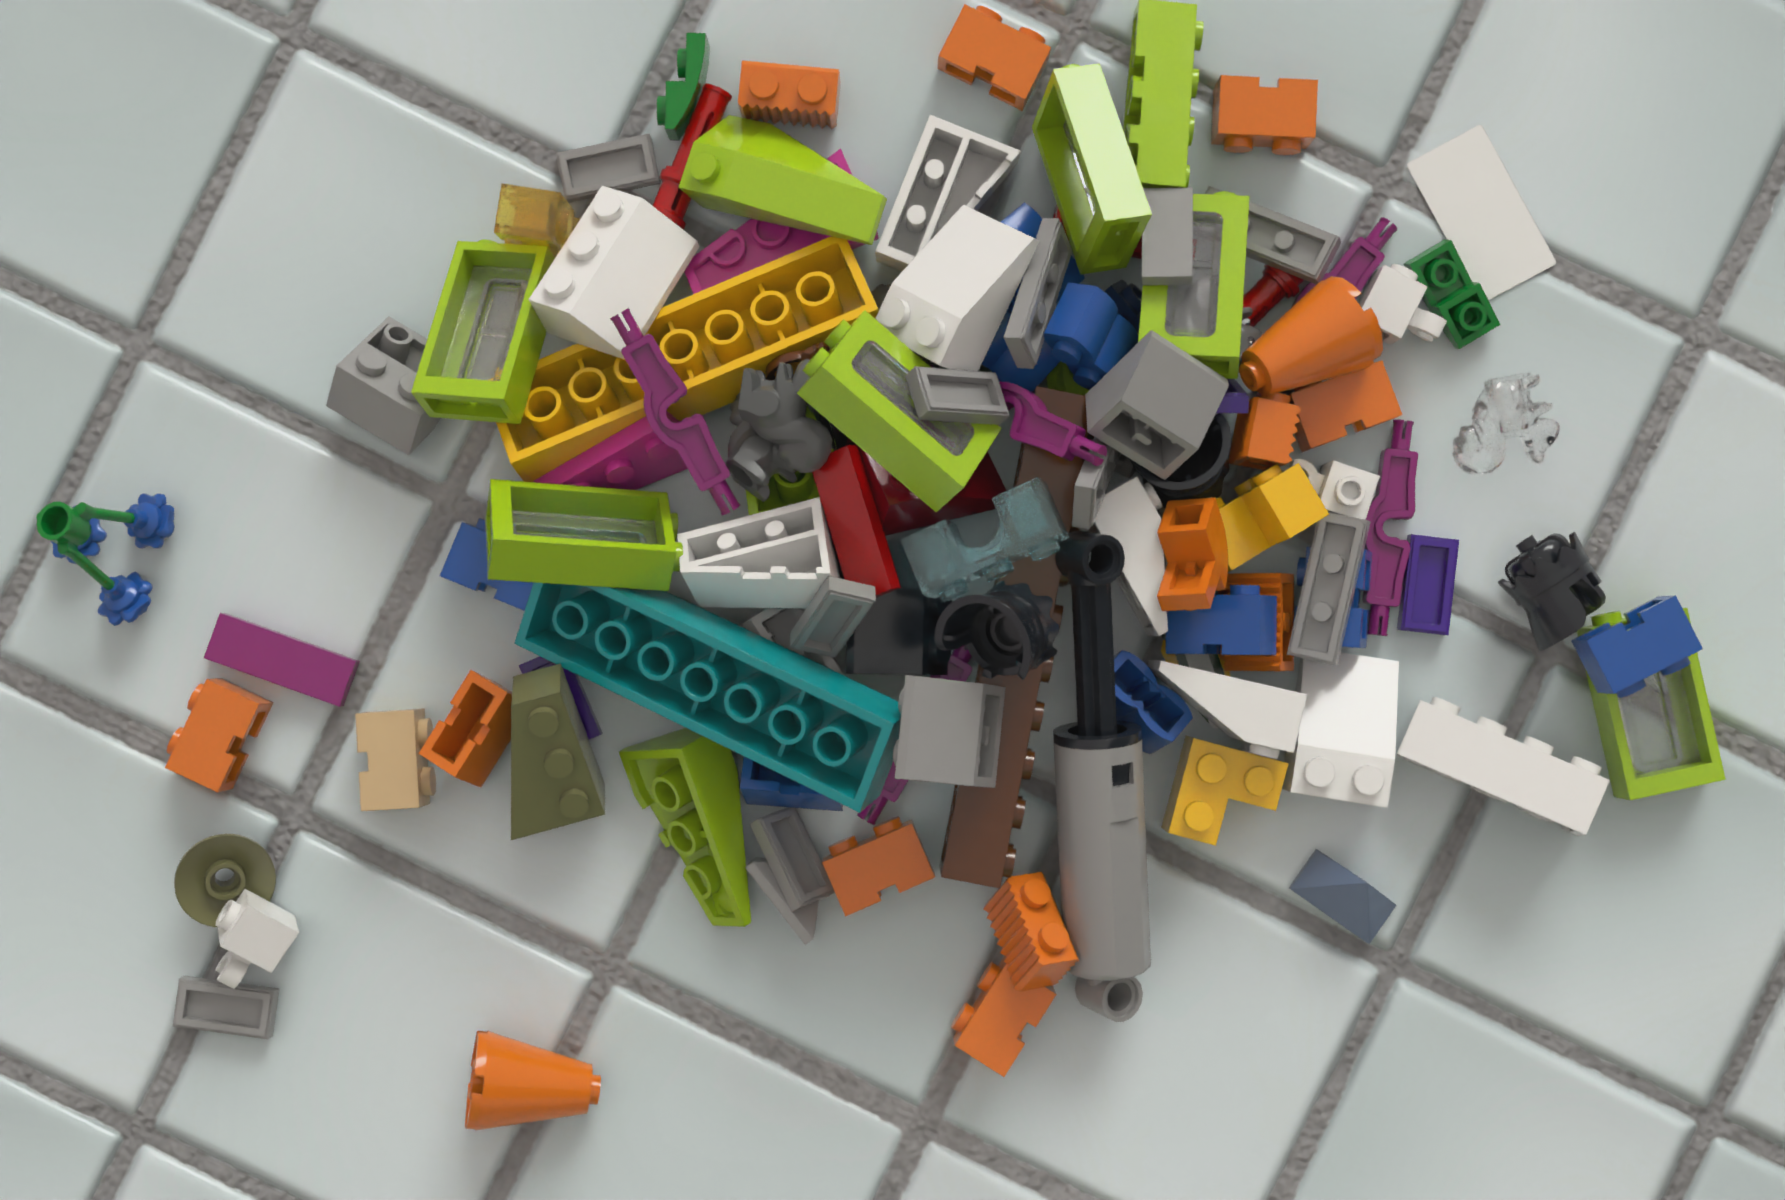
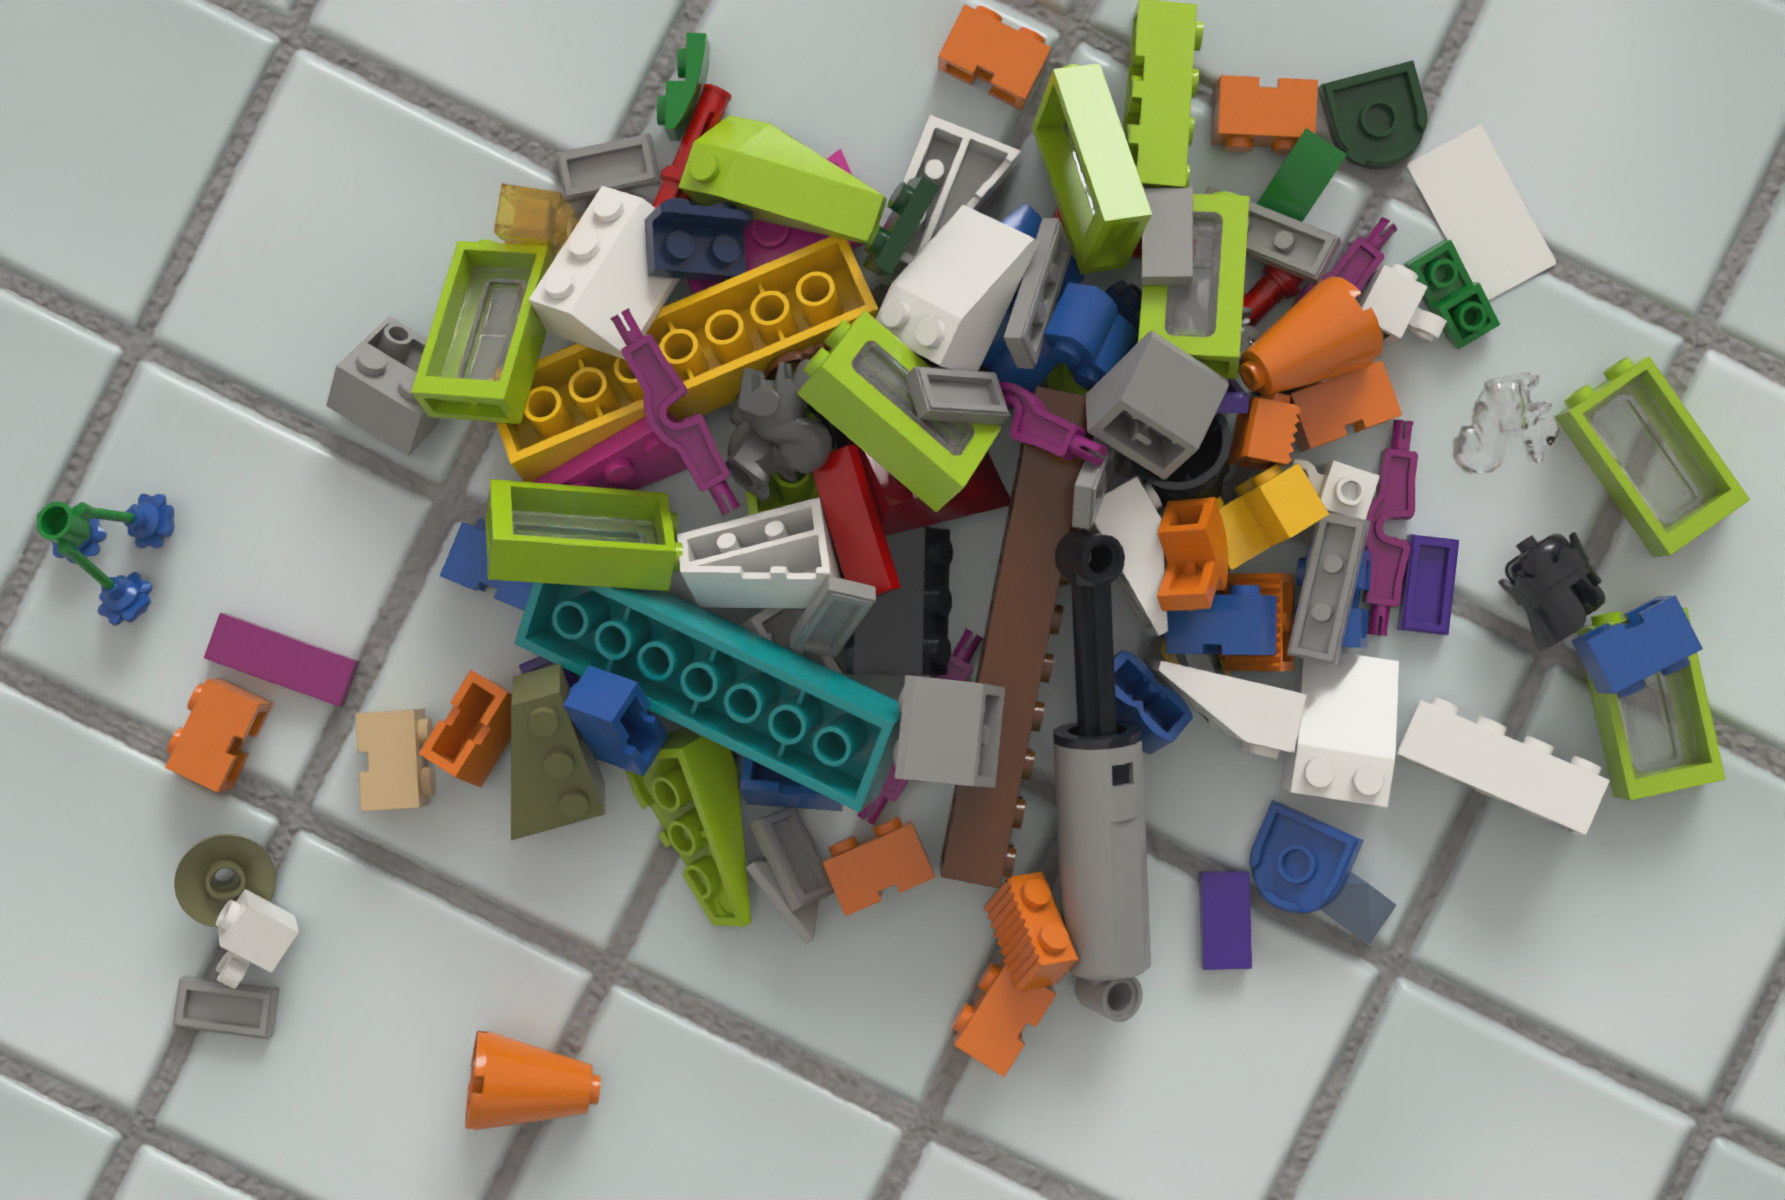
(615, 720): none -> blue brick
(696, 240): none -> dark blue bracket
(789, 93): orange brick -> none
(890, 241): none -> dark green plate
(1003, 629): black hat -> none
(1026, 528): clear light blue arch -> none
(1211, 775): yellow brick -> none
(1225, 920): none -> dark purple tile
(1301, 860): none -> blue tile
(1302, 176): none -> green slope
(1376, 115): none -> dark green tile
(1650, 456): none -> piece

